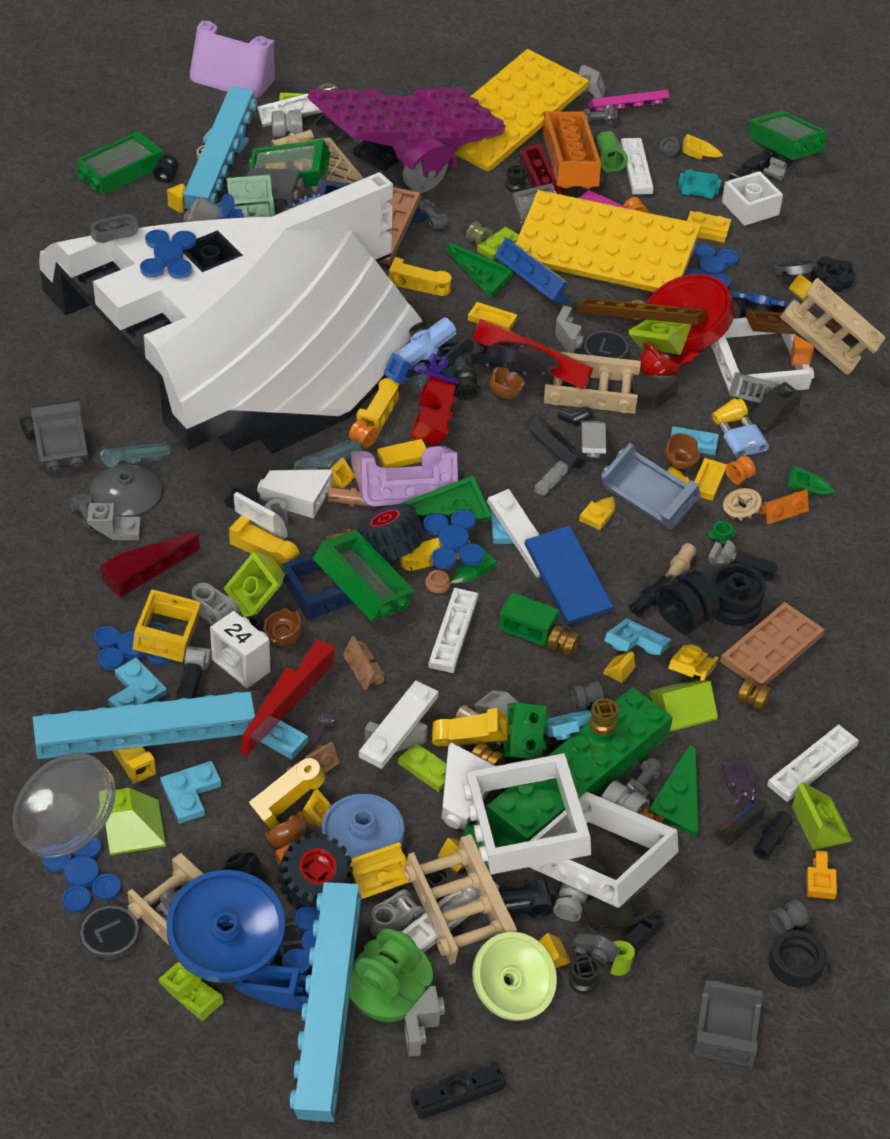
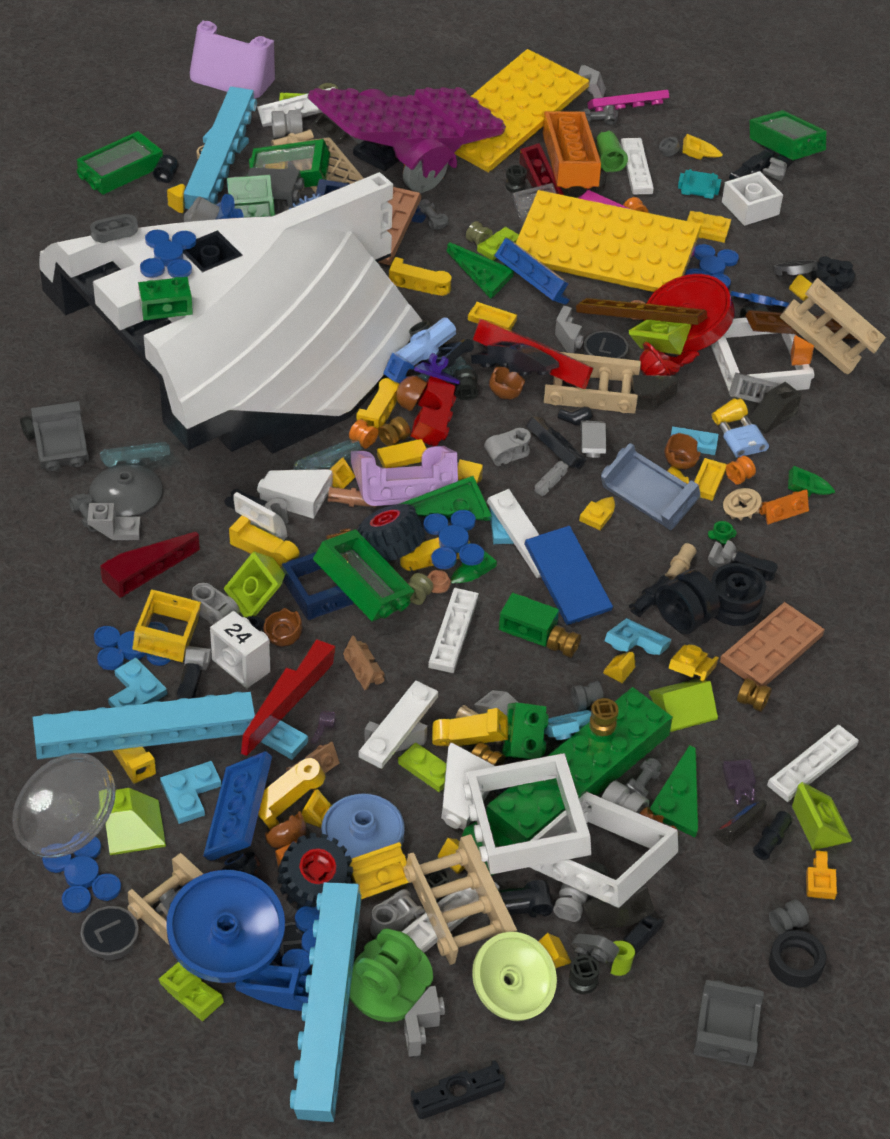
(165, 298): none -> green brick
(238, 806): none -> blue tile
(395, 431): none -> pearl gold wheel
(410, 391): none -> dark orange hair
(422, 586): none -> olive wheel
(468, 469): none -> yellow slope
(506, 447): none -> light grey piece

